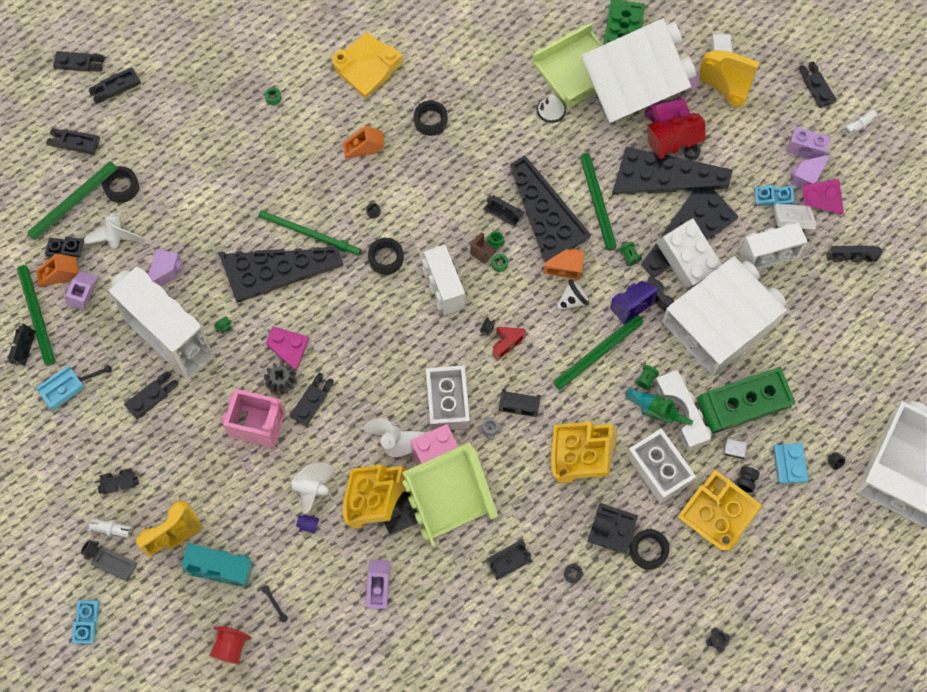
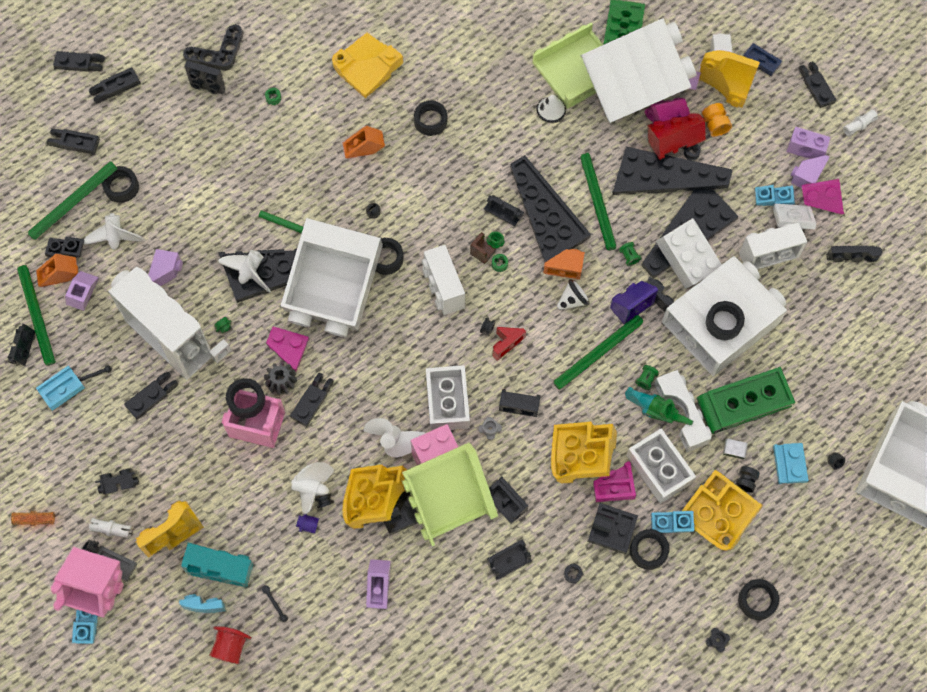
(32, 518): none -> clear orange pin
(87, 582): none -> bright pink container
(196, 604): none -> medium azure slope
(205, 77): none -> black plate
(218, 57): none -> black beam
(220, 351): none -> white tile
(241, 384): none -> black tyre
(246, 266): none -> white piece
(324, 500): none -> black bush
(331, 277): none -> white brick
(507, 500): none -> black hinge
(616, 486): none -> dark pink wing
(673, 521): none -> medium azure slope
(716, 119): none -> light orange wheel
(729, 307): none -> black tyre
(768, 62): none -> dark blue plate
(772, 591): none -> black tyre

